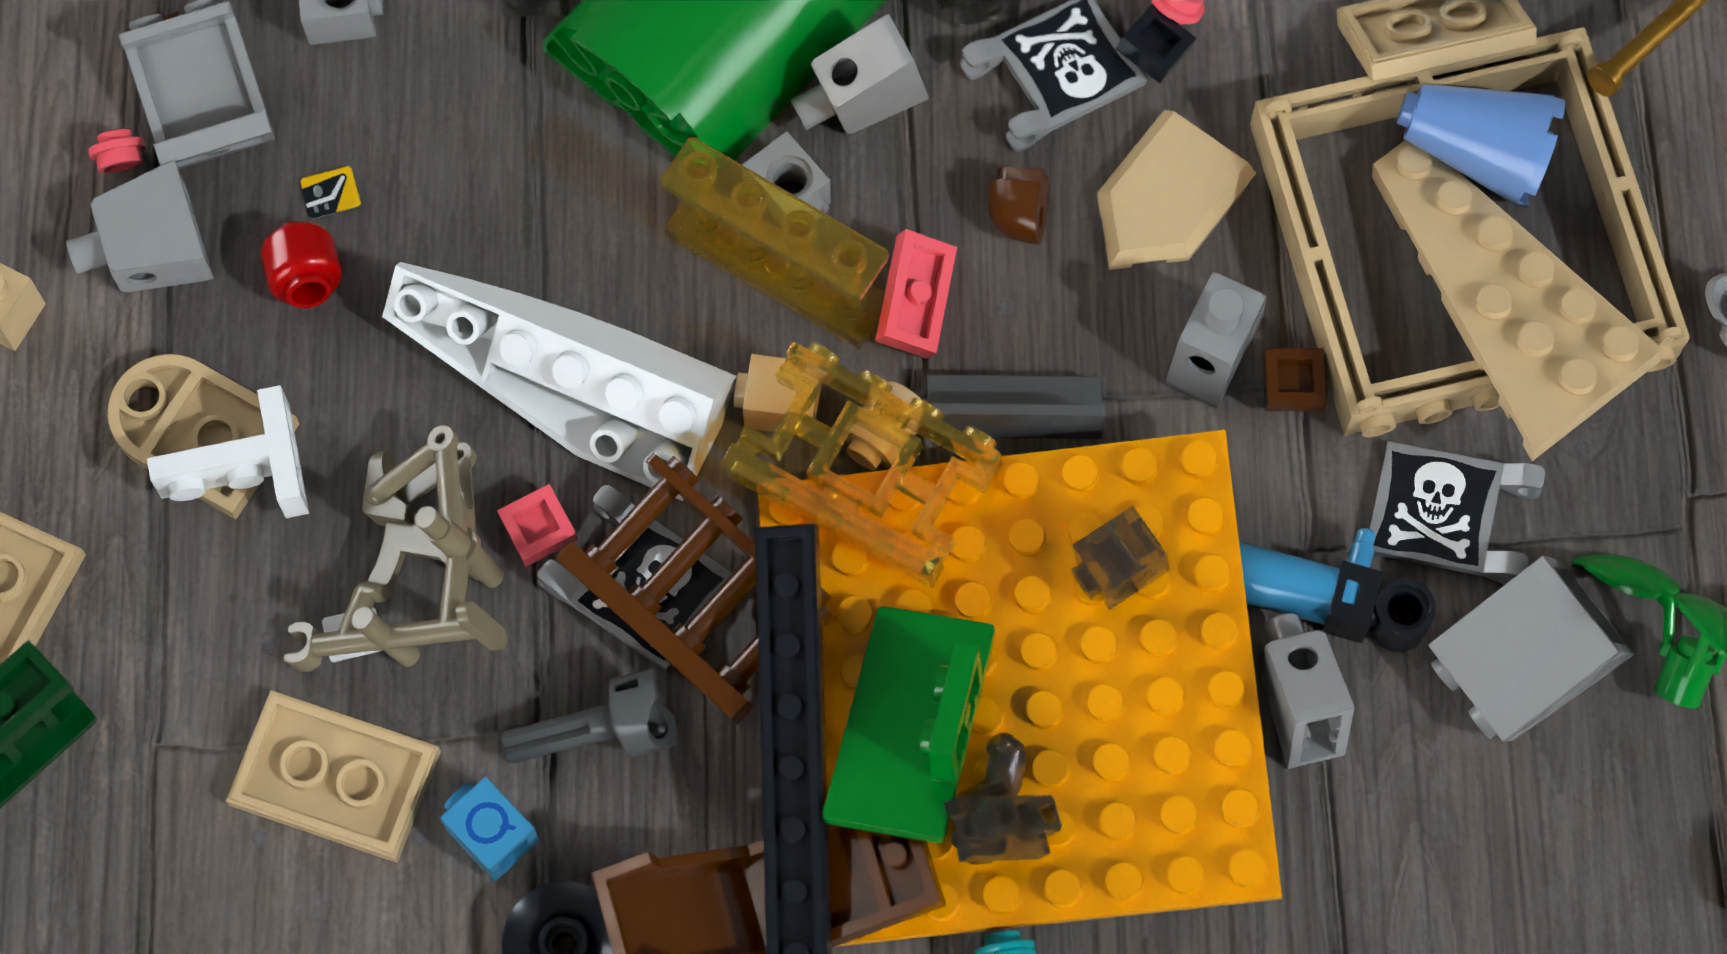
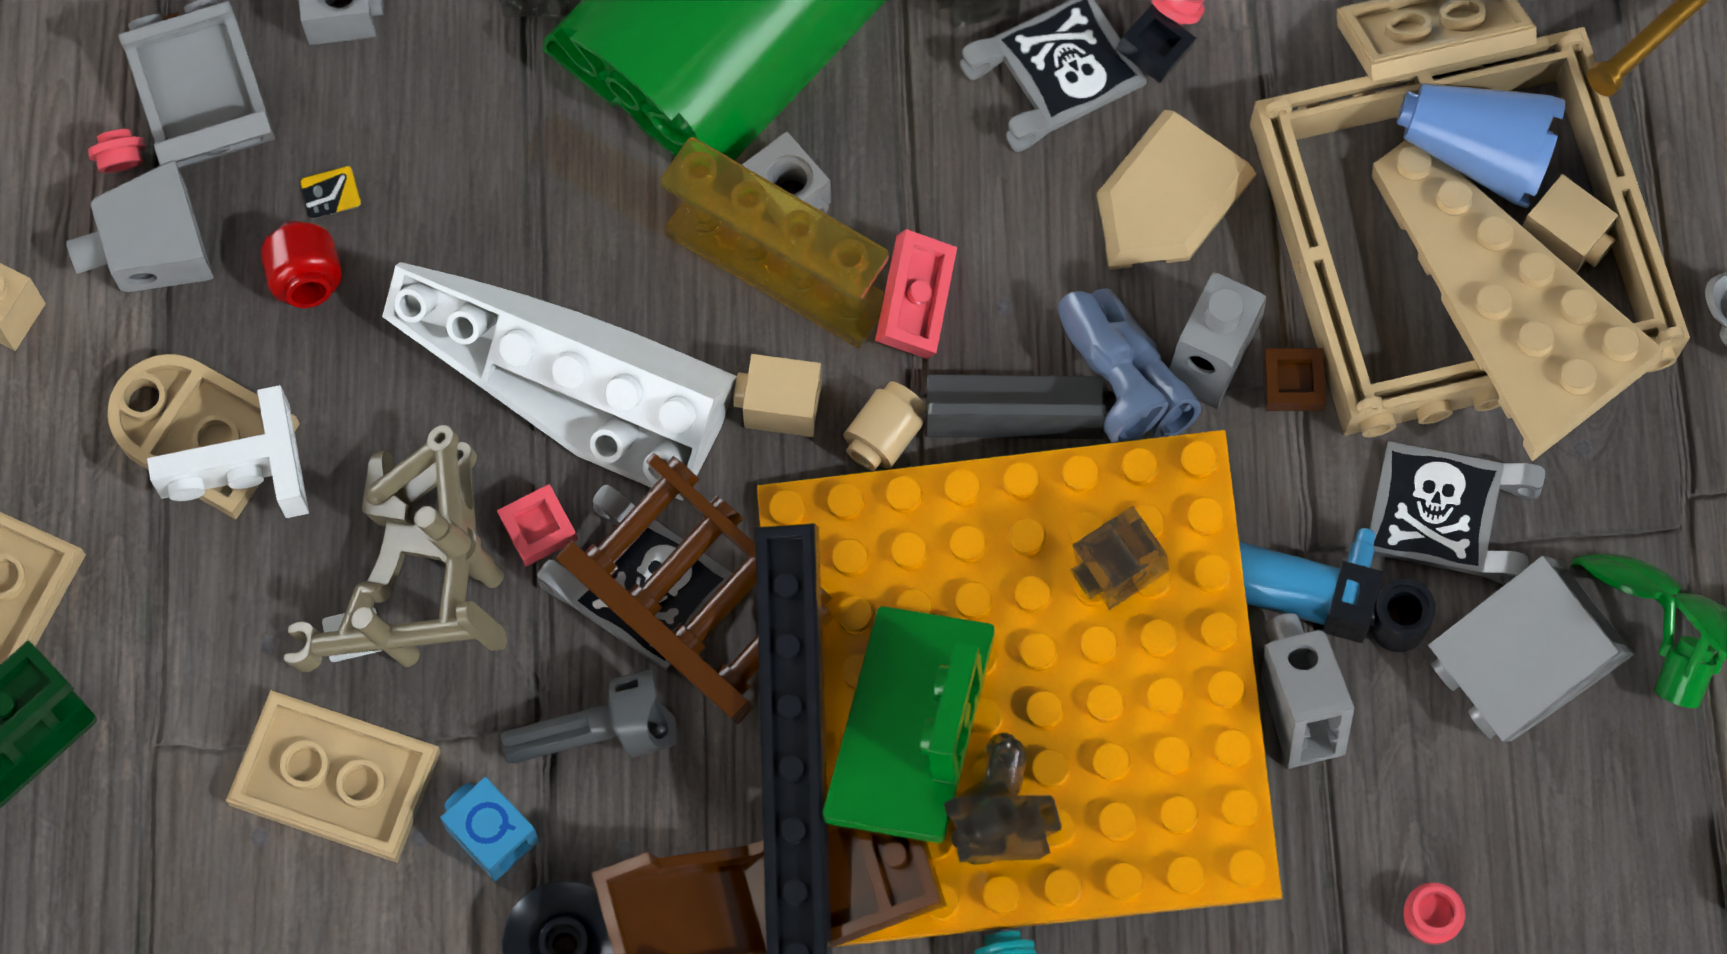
(839, 502): clear yellow fence -> none
(863, 80): light grey torso -> none
(1019, 203): reddish brown piece -> none
(1129, 360): none -> sand blue piece
(1434, 913): none -> coral plate
(1572, 224): none -> tan brick

